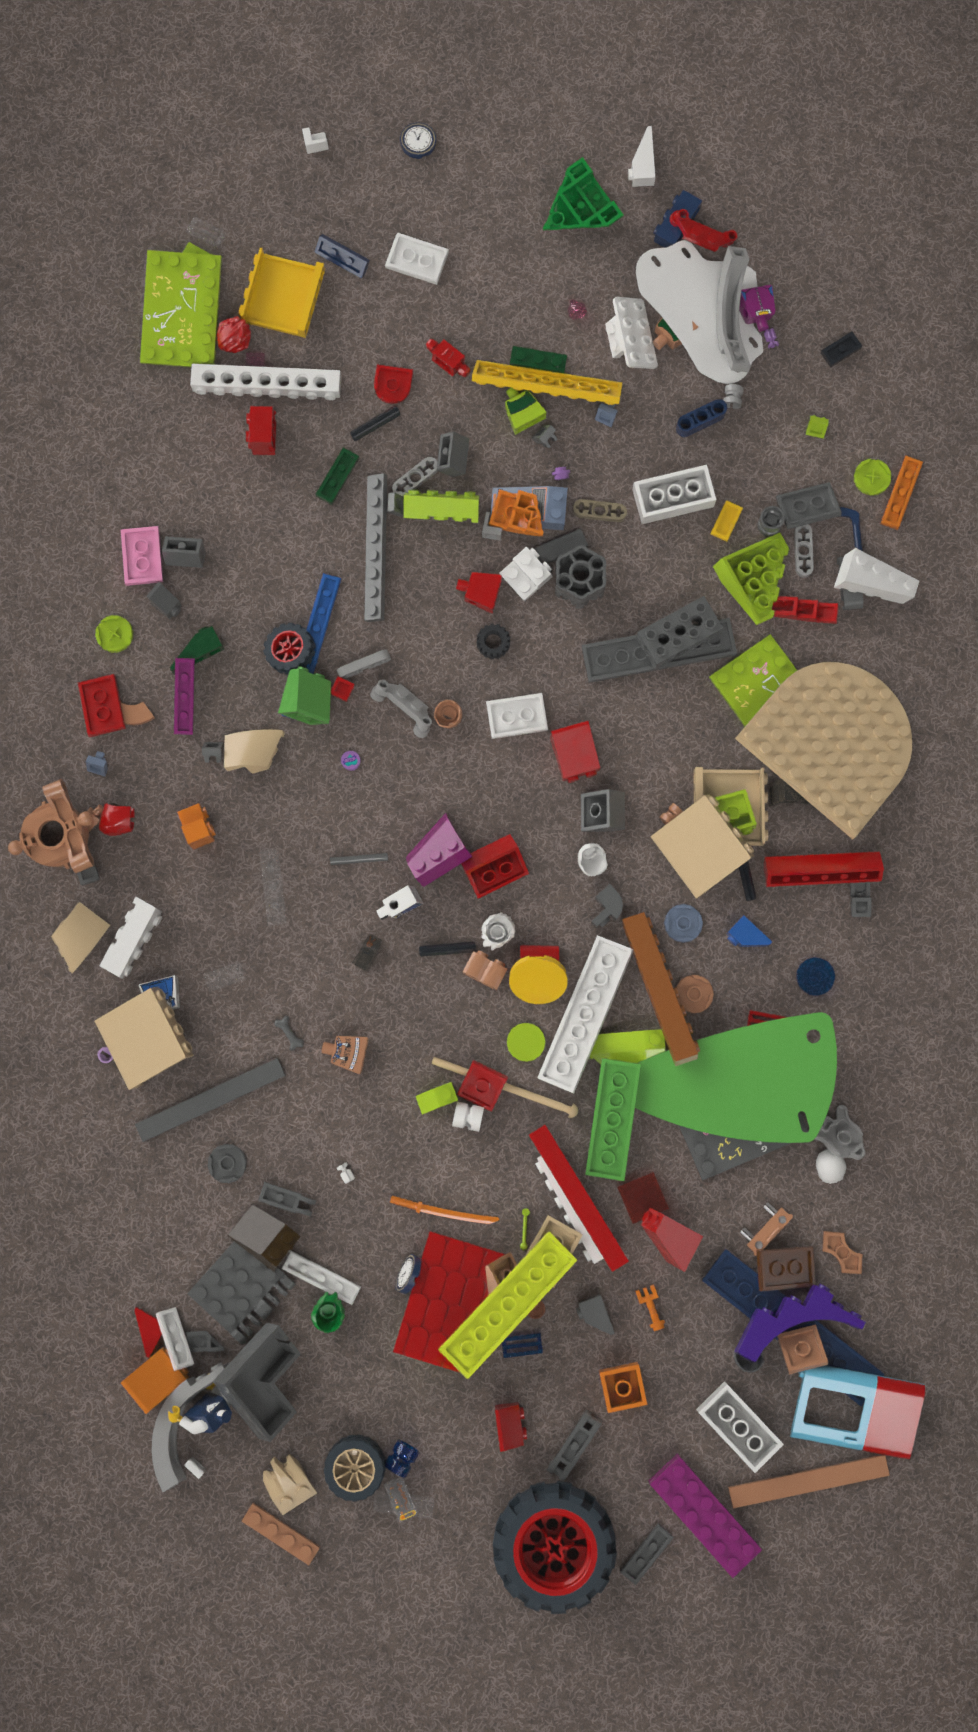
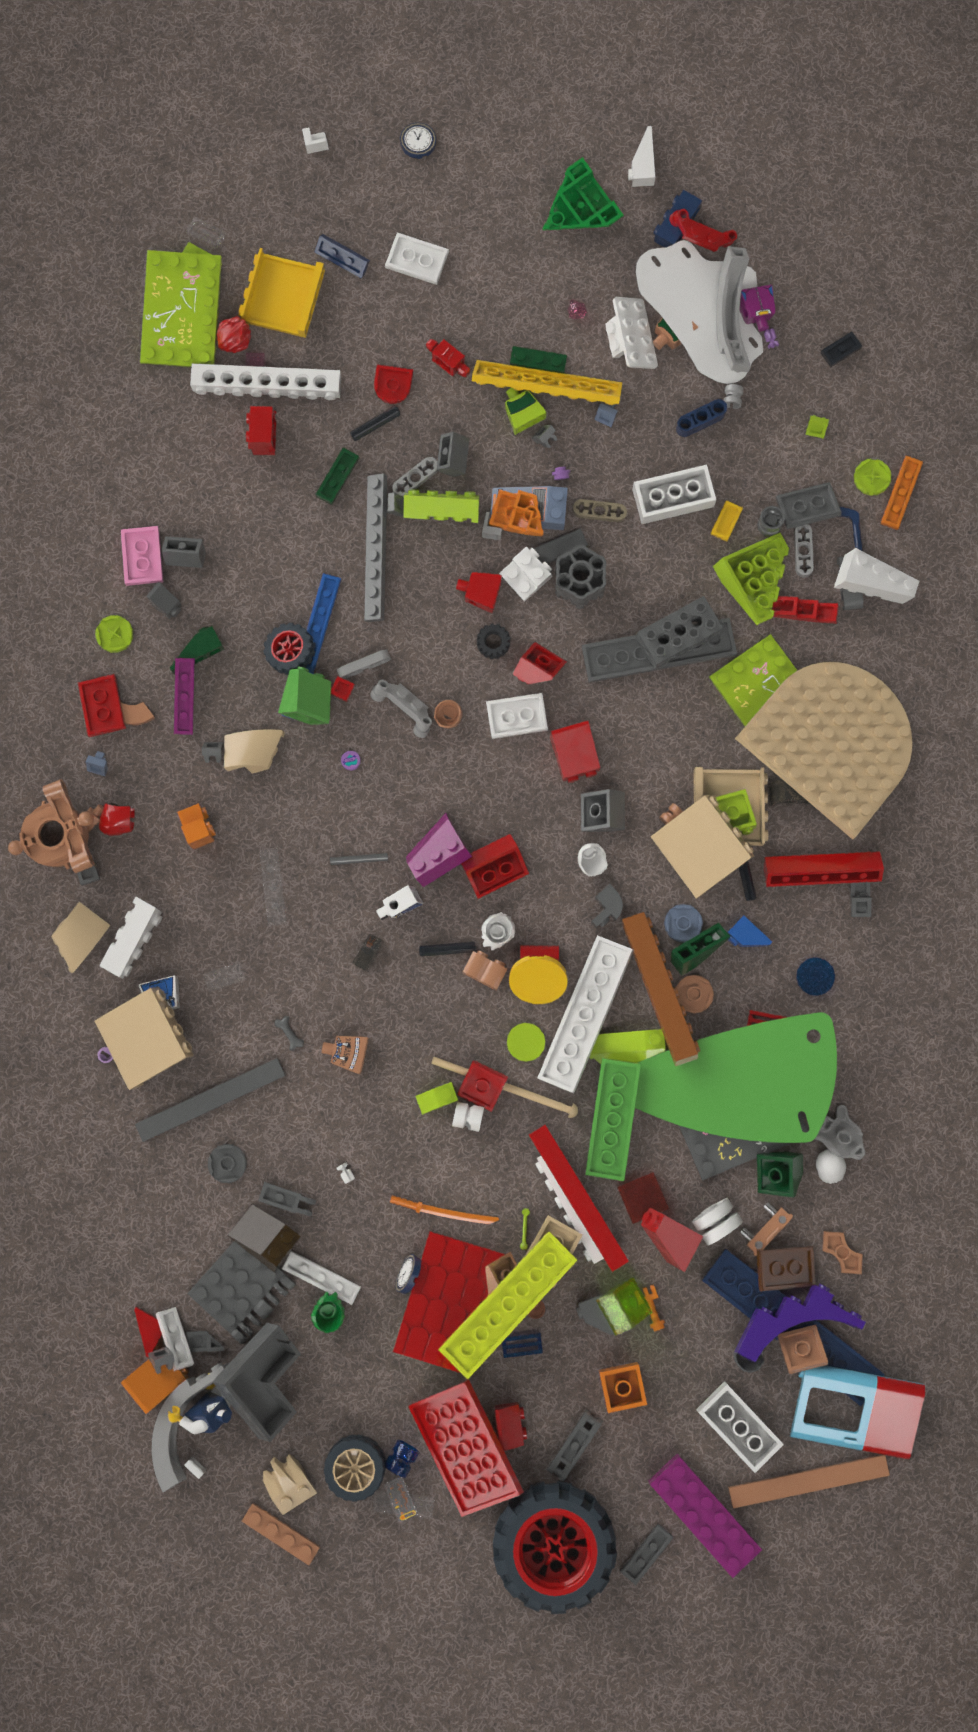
(161, 1357): none -> dark grey tile
(465, 1448): none -> red plate
(538, 665): none -> red slope
(624, 1306): none -> clear neon green brick
(699, 948): none -> dark green slope
(715, 1219): none -> white wheel
(779, 1173): none -> dark green slope

